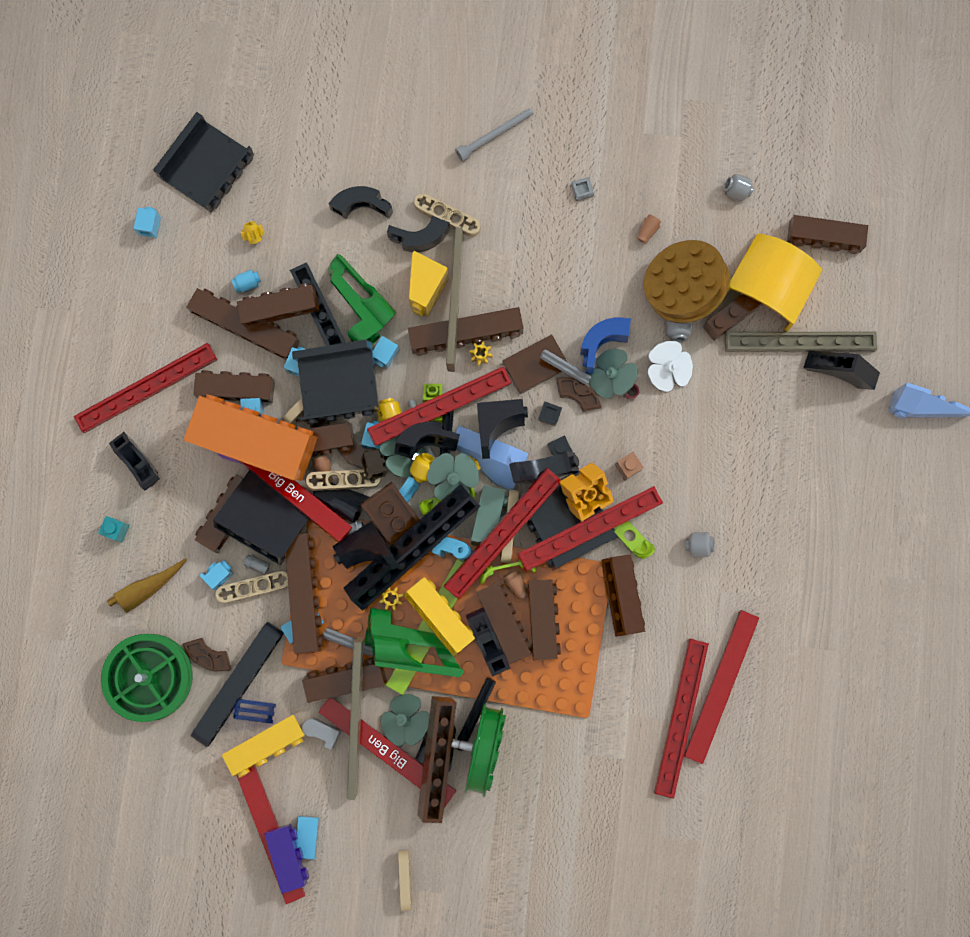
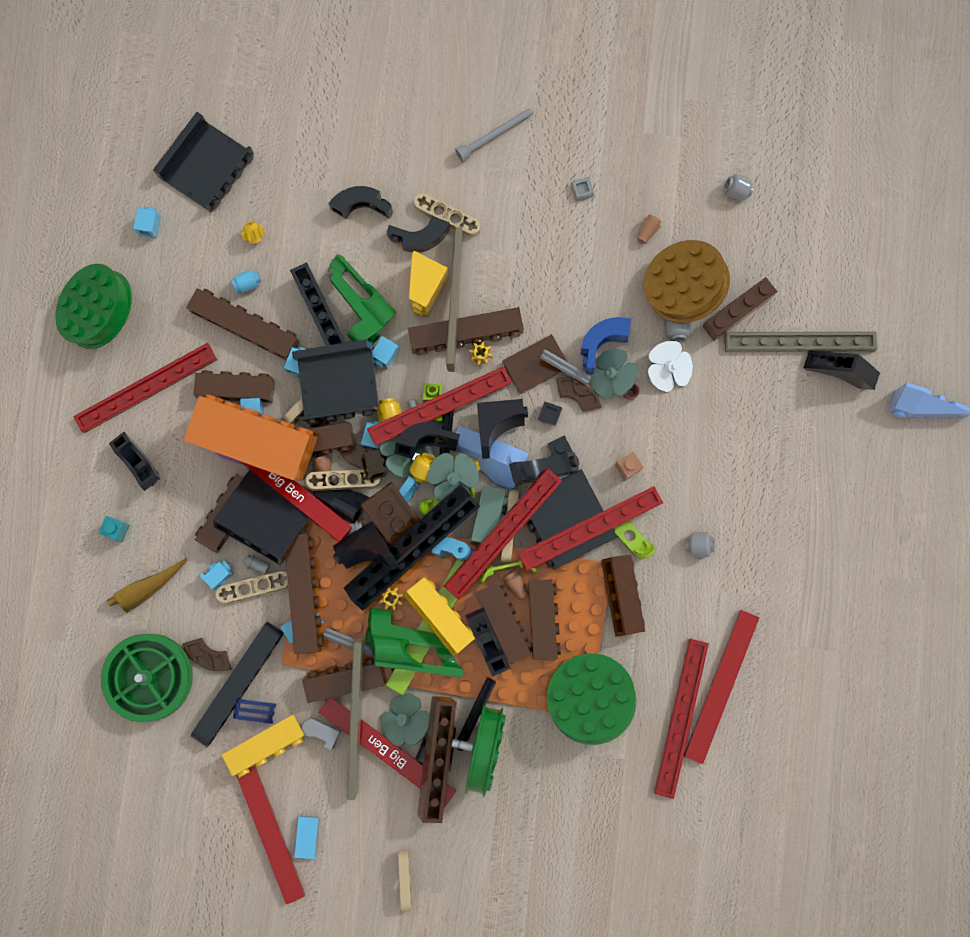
(93, 306): none -> green wheel
(278, 305): reddish brown brick -> none
(287, 858): dark purple brick -> none
(586, 491): light orange brick -> none
(591, 699): none -> green wheel
(776, 276): yellow windscreen -> none
(827, 234): reddish brown brick -> none

